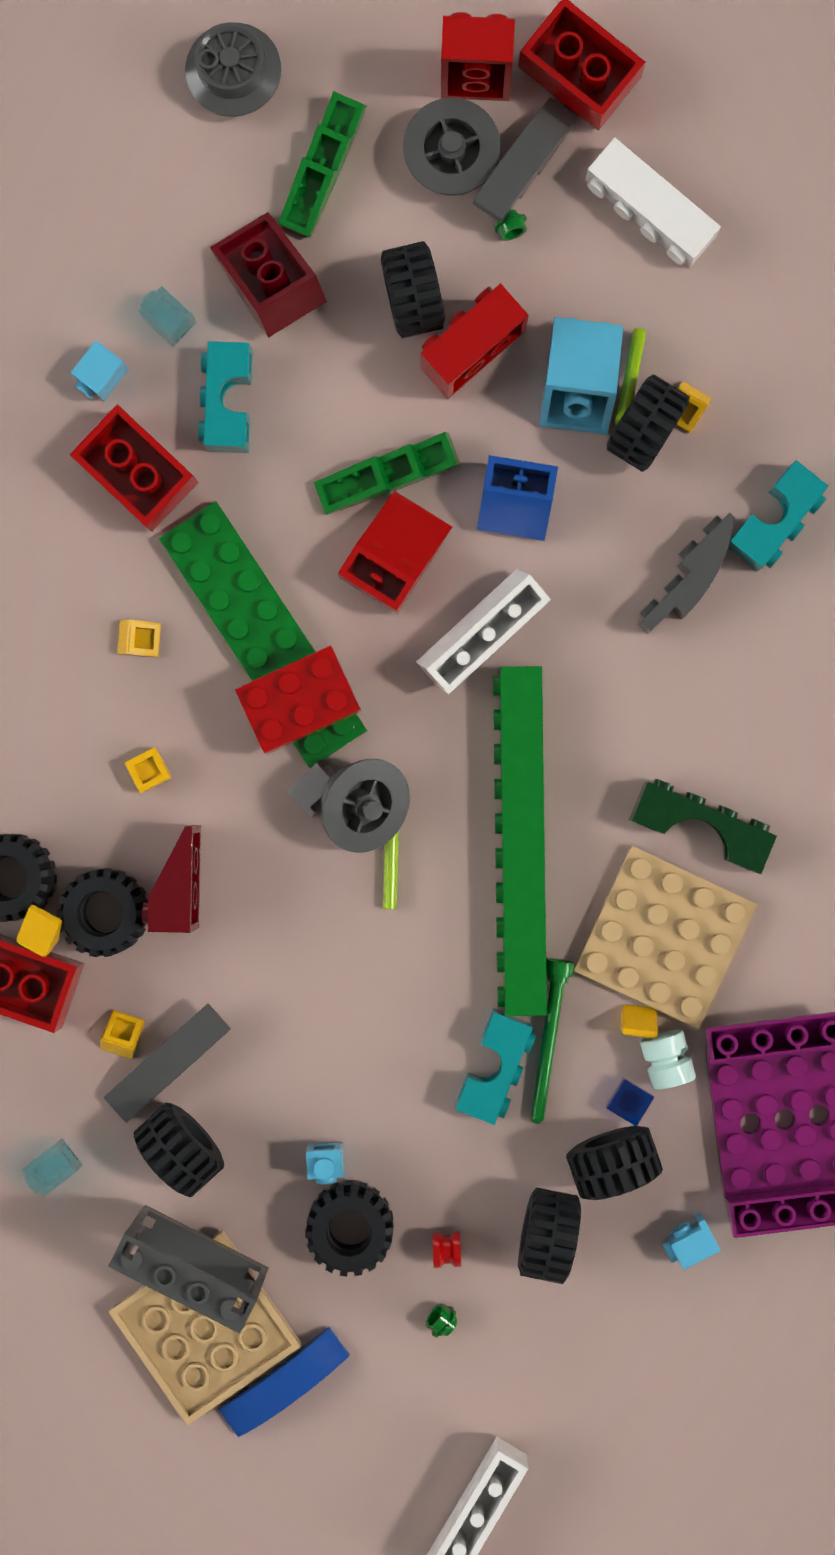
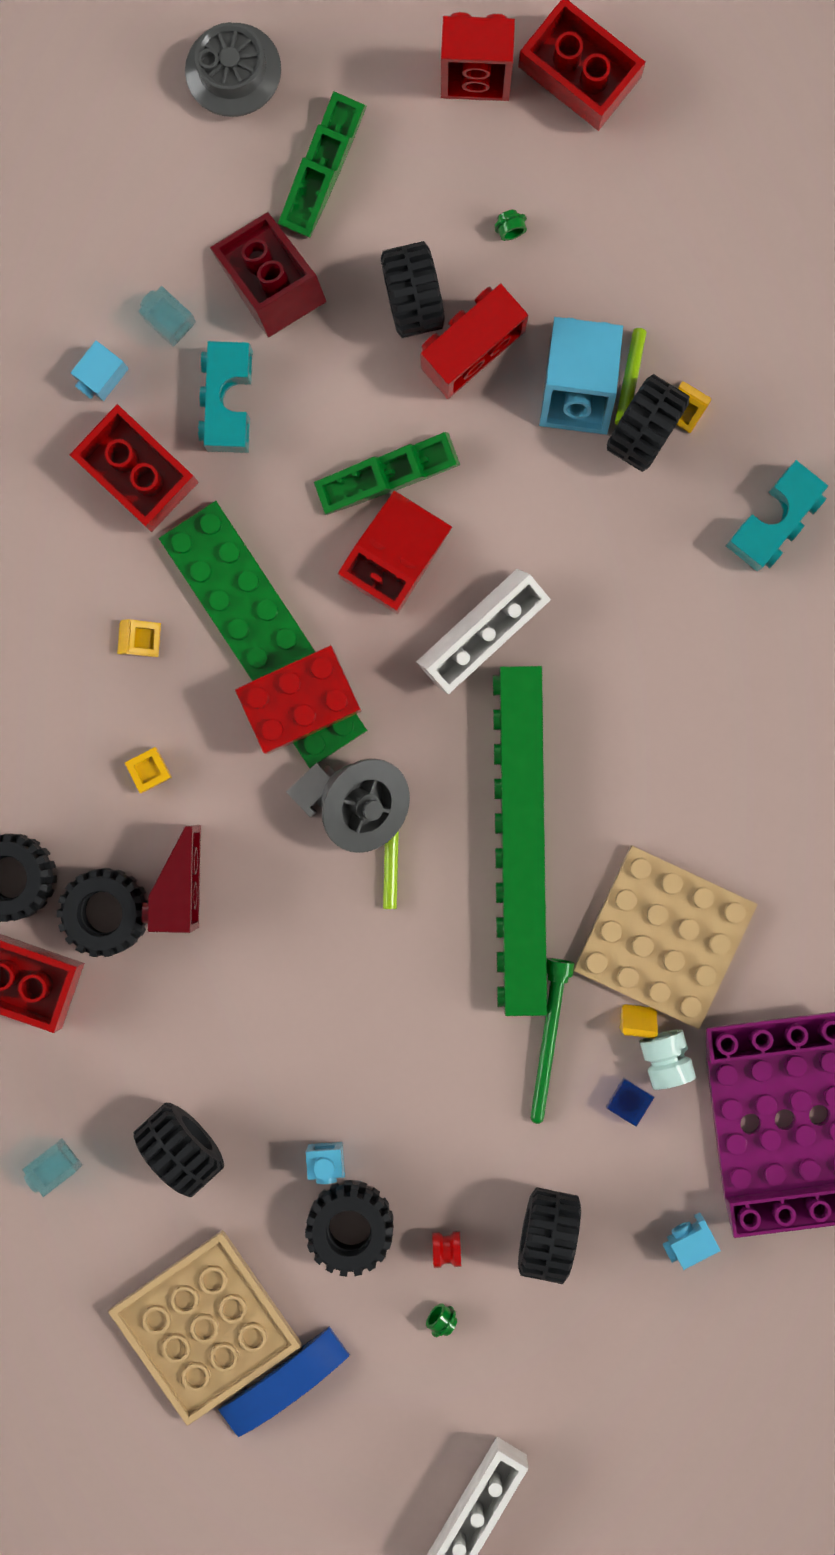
(39, 931): yellow slope -> none
(122, 1034): yellow slope -> none
(167, 1063): dark grey slope -> none
(189, 1268): dark grey window -> none
(451, 146): dark grey wheel -> none
(486, 1096): teal arch -> none
(517, 498): blue slope -> none
(525, 160): dark grey slope -> none
(614, 1163): black tyre -> none
(651, 203): white brick -> none
(700, 566): dark grey slope -> none
(742, 842): dark green arch -> none

